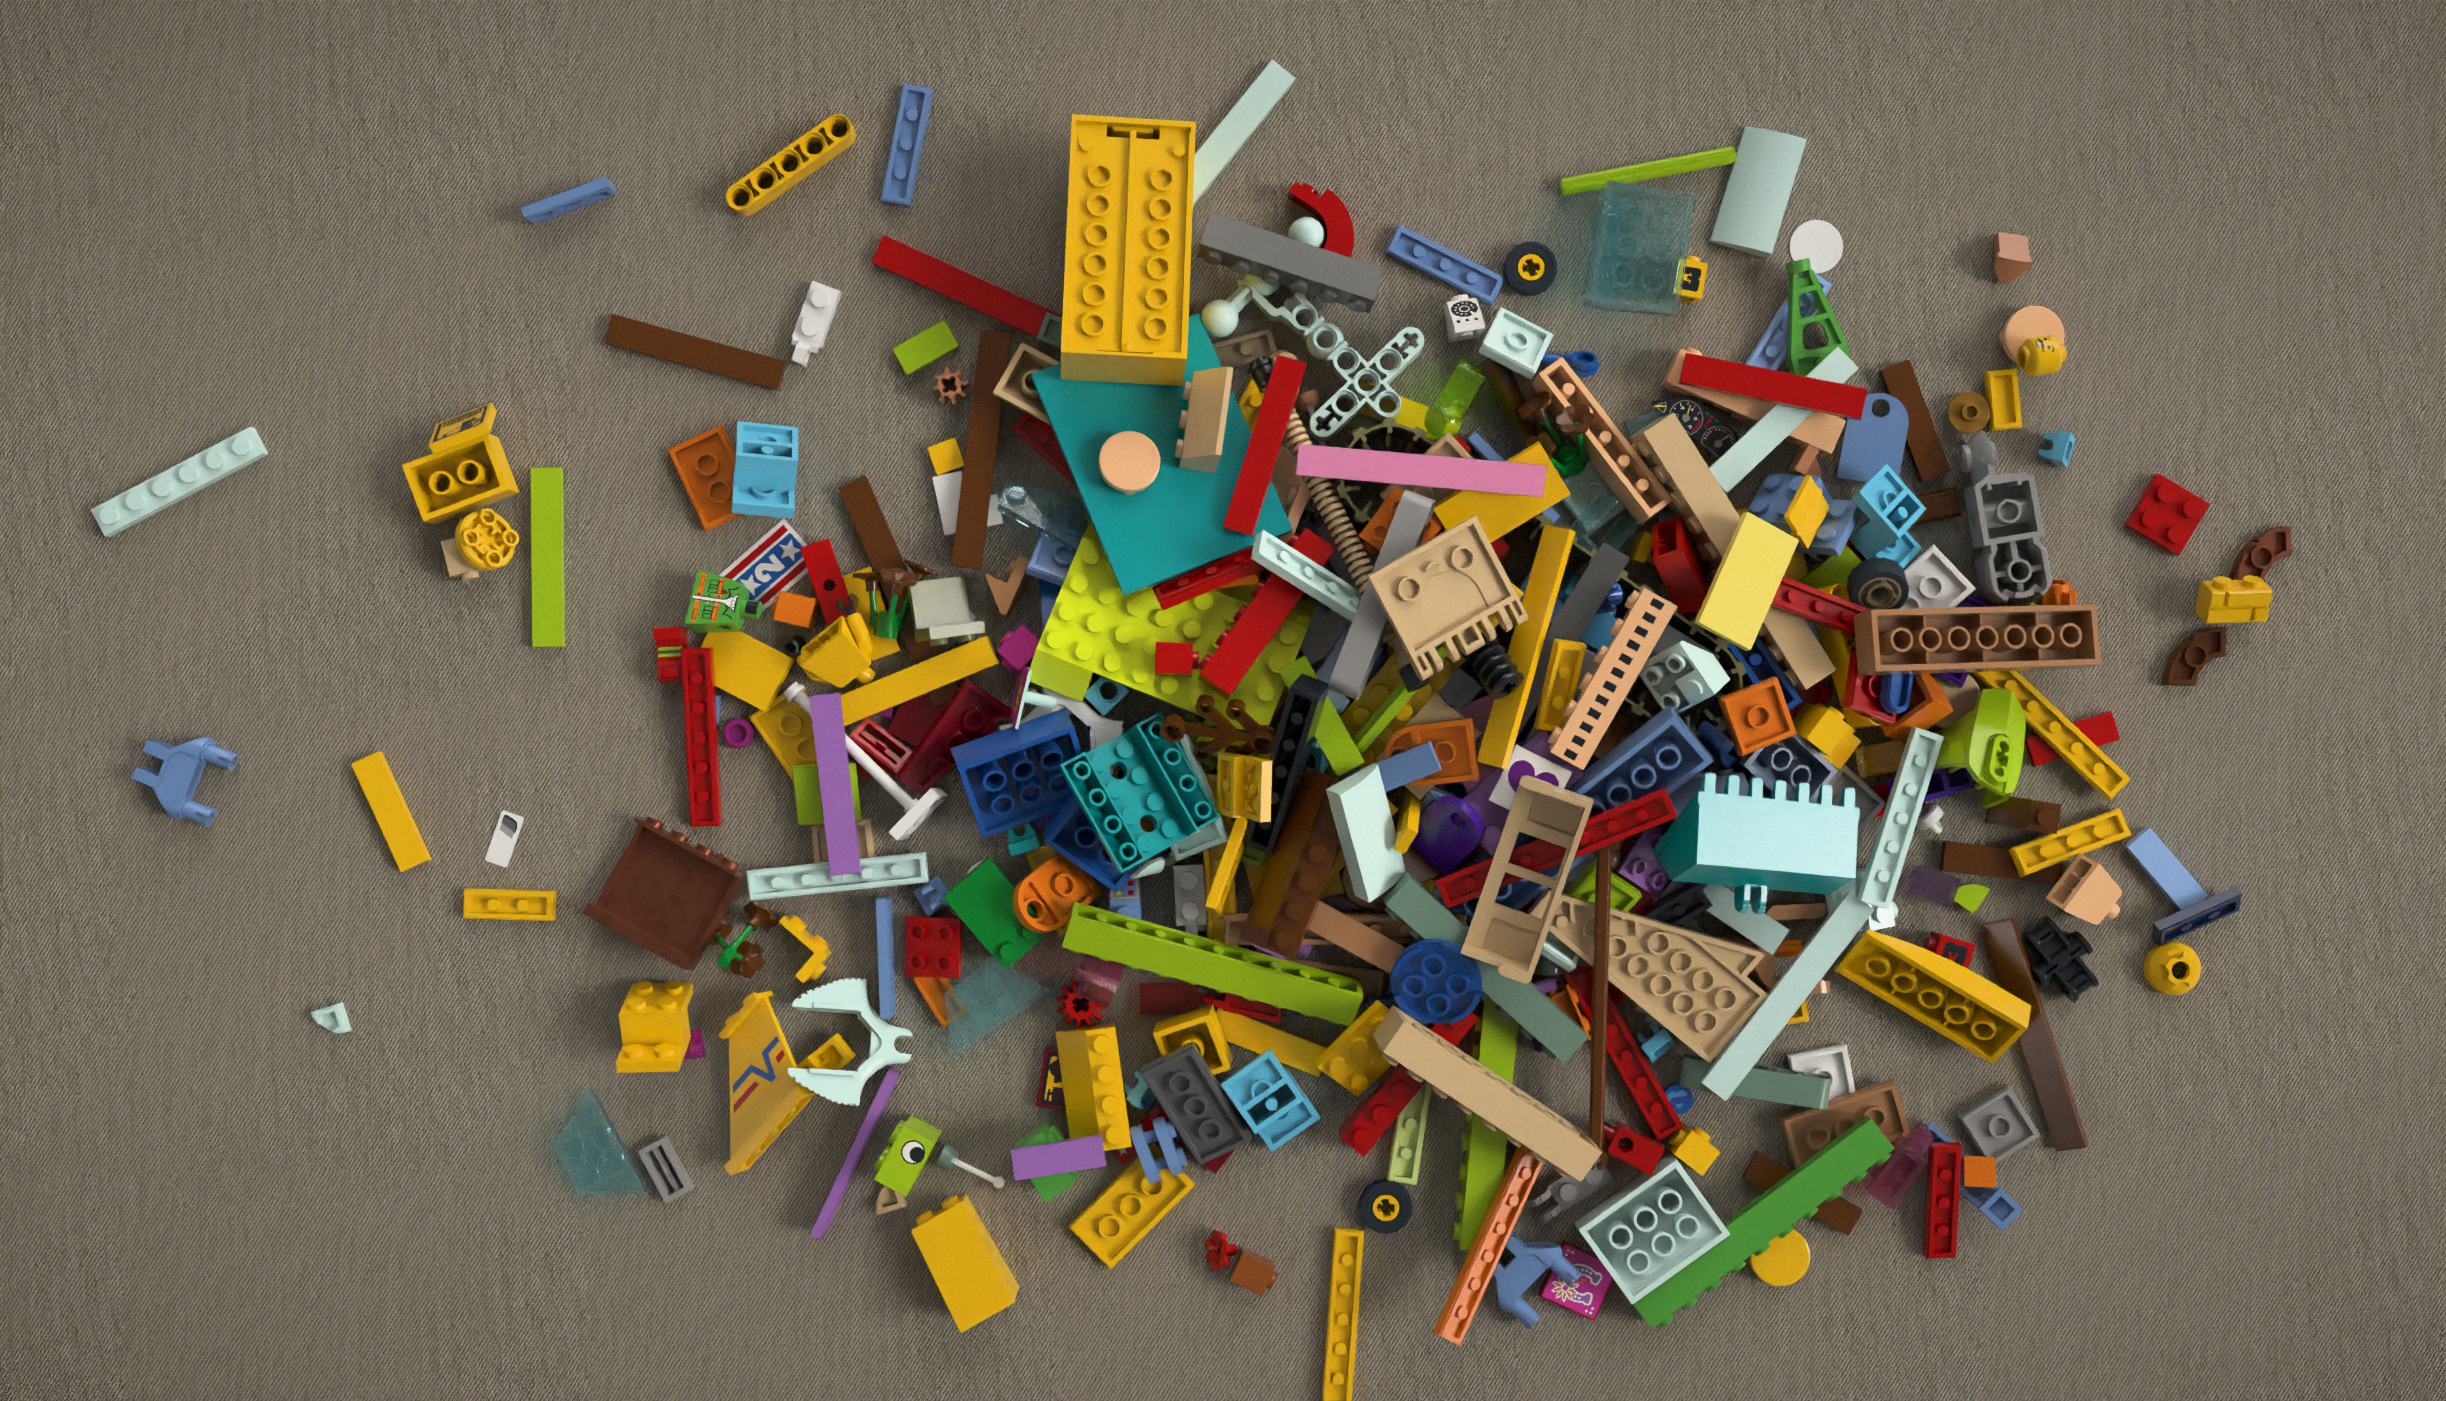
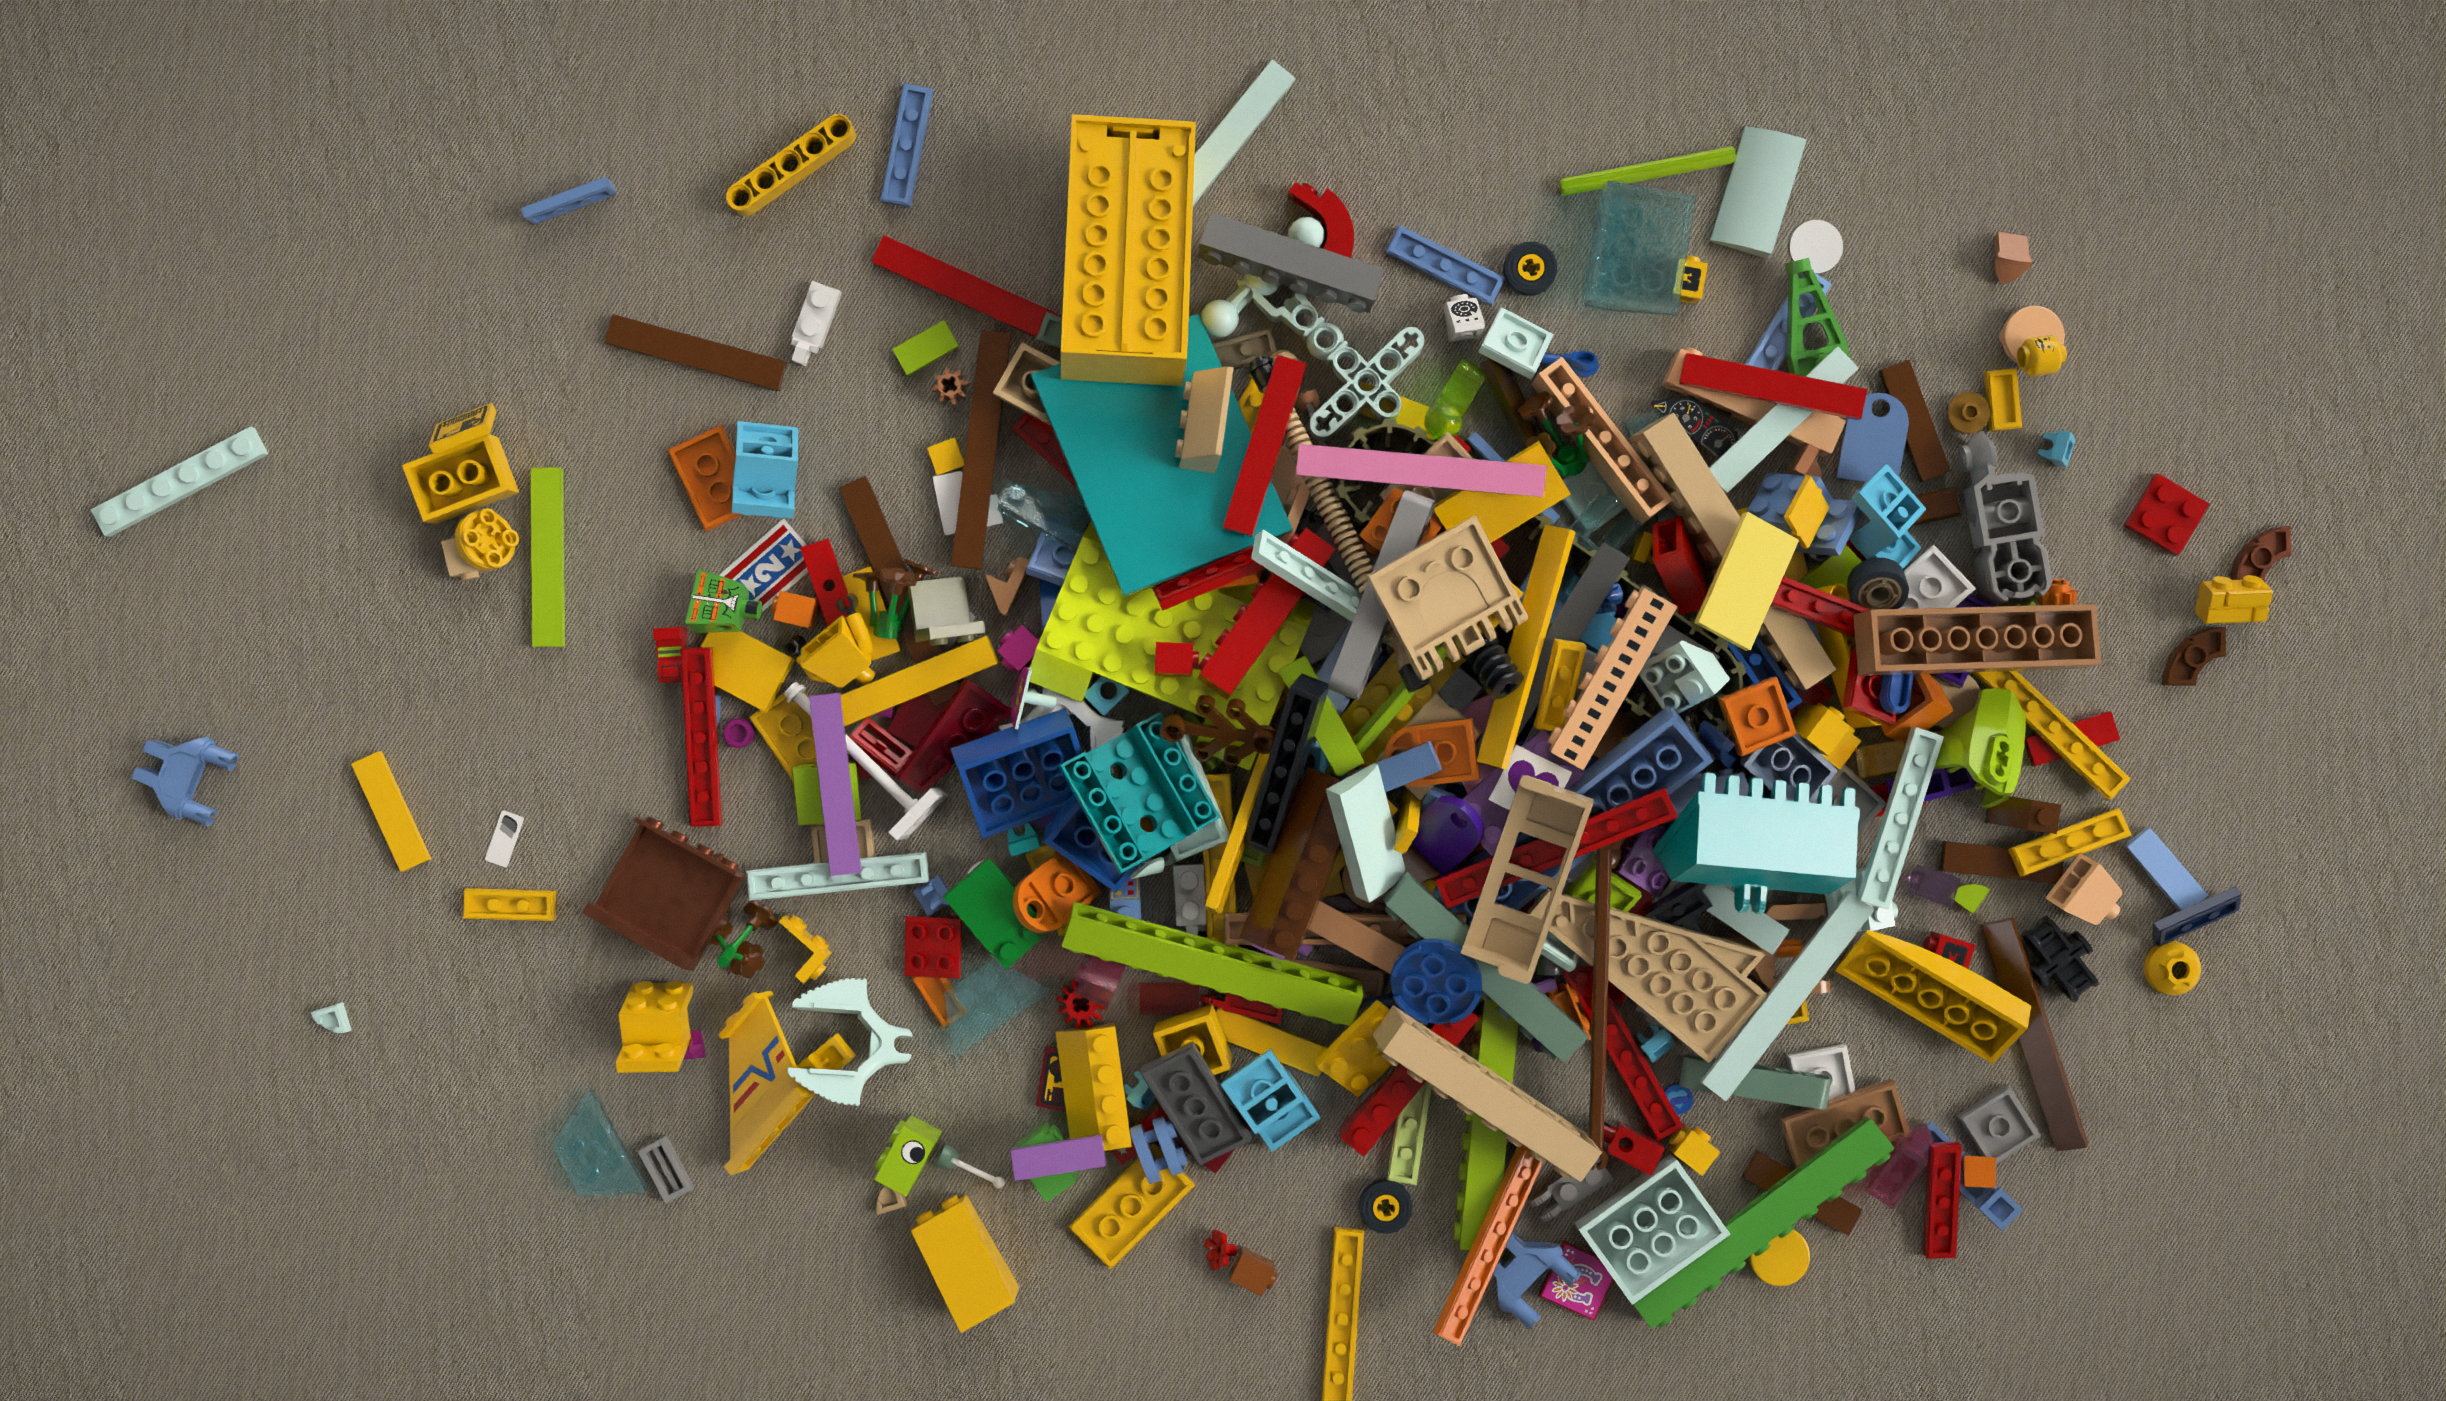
(856, 1153): medium lavender tile -> none
(886, 966): medium blue tile -> none
(1129, 462): light nougat tile -> none
(1244, 786): yellow slope -> none
(1929, 818): white tile -> none

